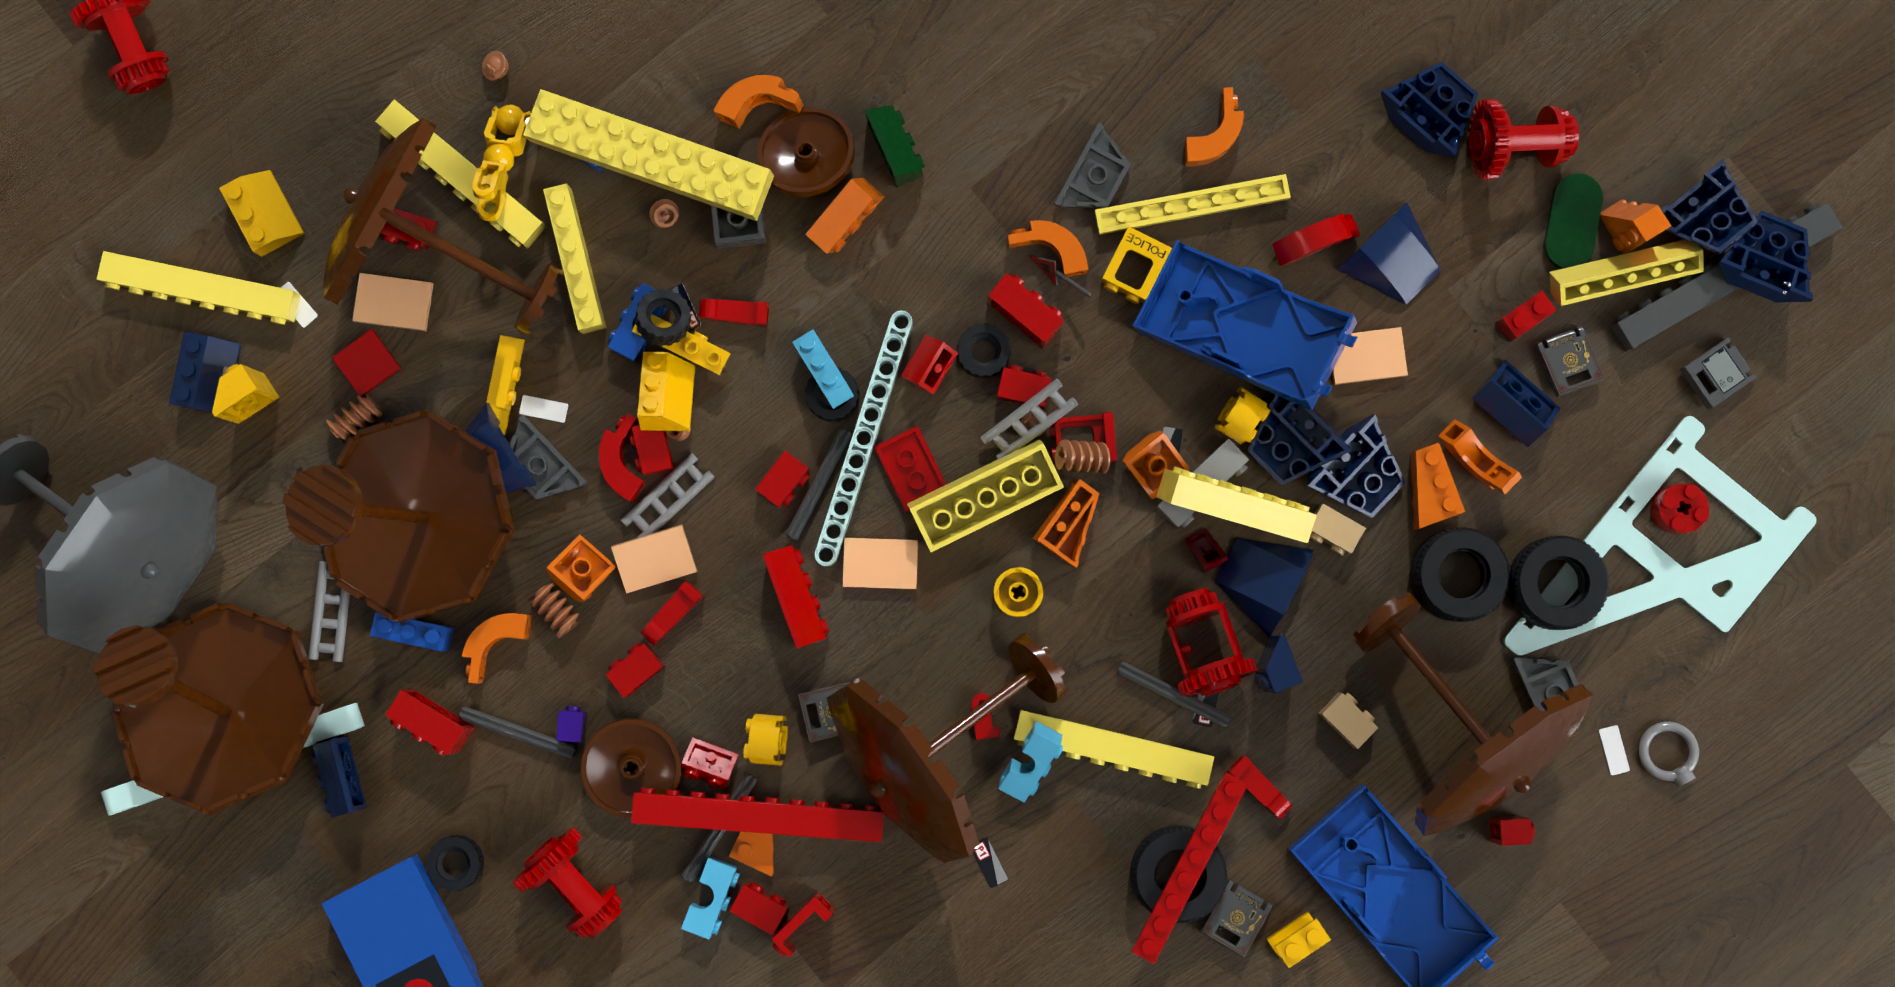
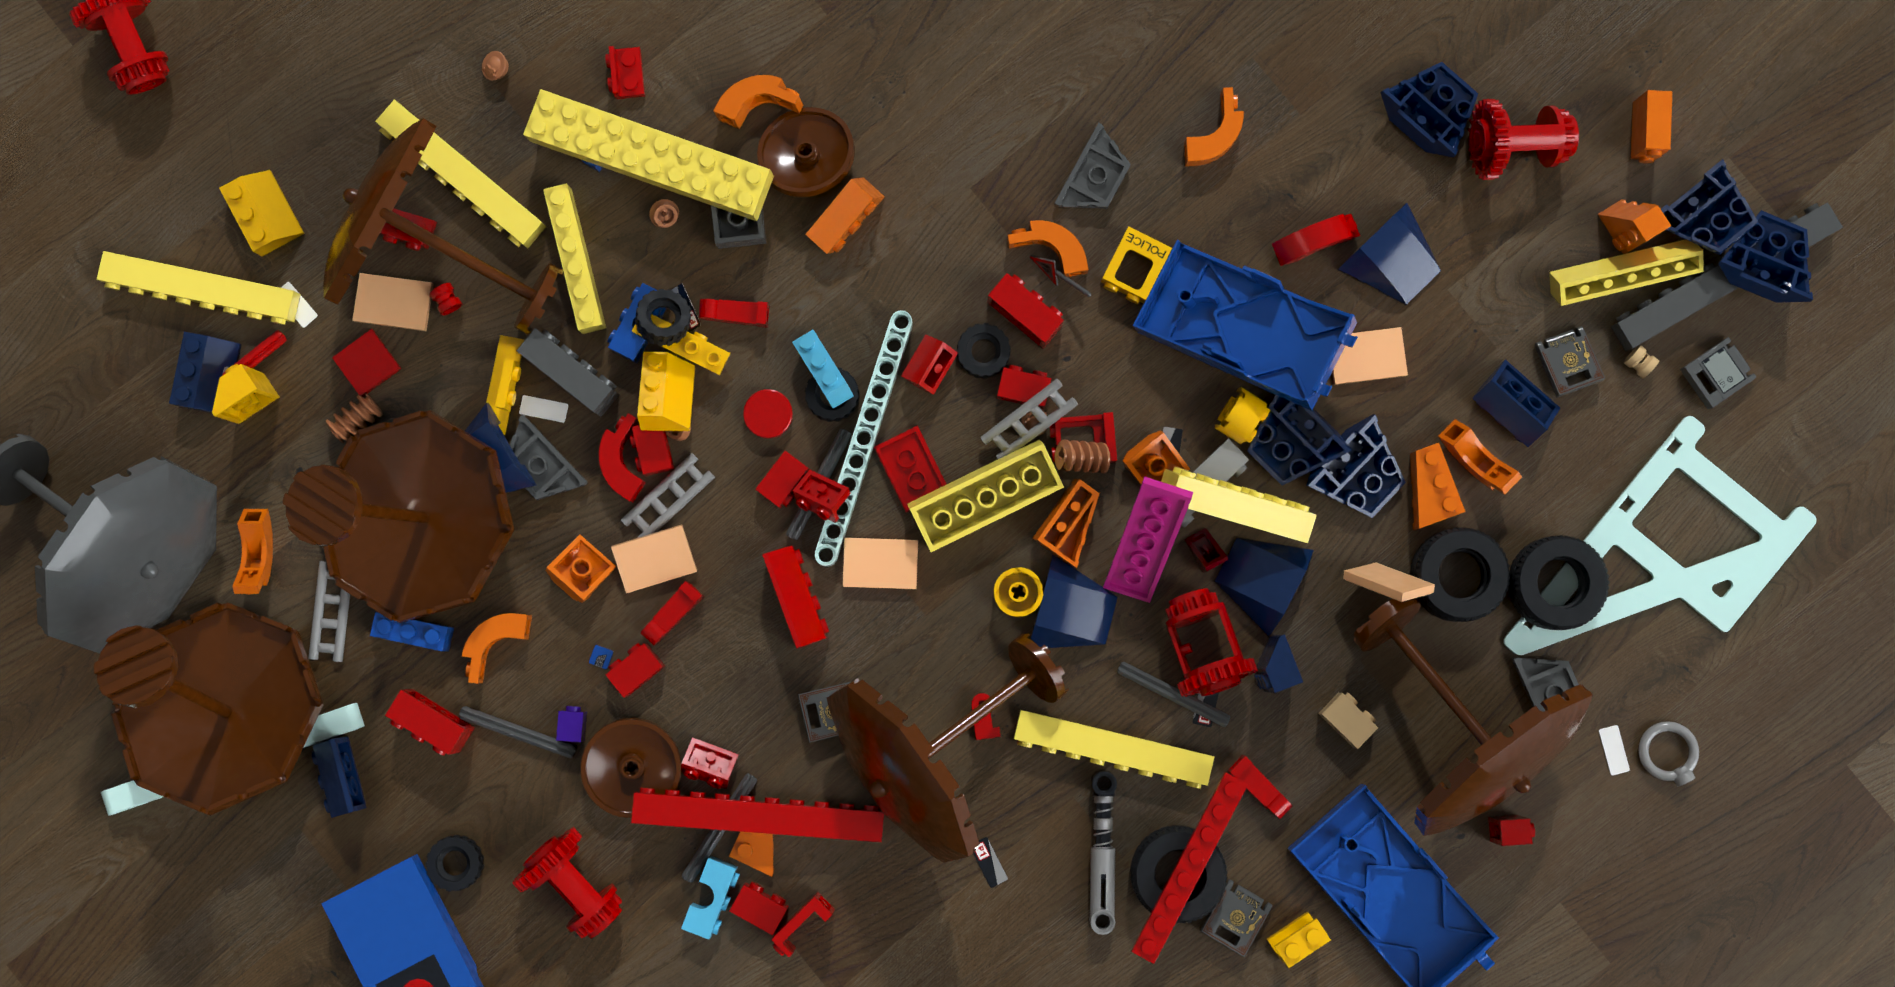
(257, 551): none -> orange arch
(263, 350): none -> red axle
(445, 298): none -> red wheel
(498, 158): yellow piece -> none
(554, 609): nougat piece -> none
(565, 370): none -> dark grey piece
(601, 657): none -> blue sticker
(626, 72): none -> red bracket
(766, 739): yellow brick -> none
(768, 413): none -> red tile
(820, 495): none -> red bracket
(894, 144): dark green slope -> none
(1022, 778): medium azure arch -> none
(1072, 609): none -> dark blue wedge
(1102, 856): none -> piece
(1147, 539): none -> dark pink plate
(1192, 204): light yellow plate -> none
(1336, 530): tan brick -> none
(1389, 582): none -> light nougat tile
(1525, 316): red brick -> none
(1573, 221): dark green tile -> none
(1641, 361): none -> tan wheel
(1651, 125): none -> orange brick
(1693, 504): red brick -> none

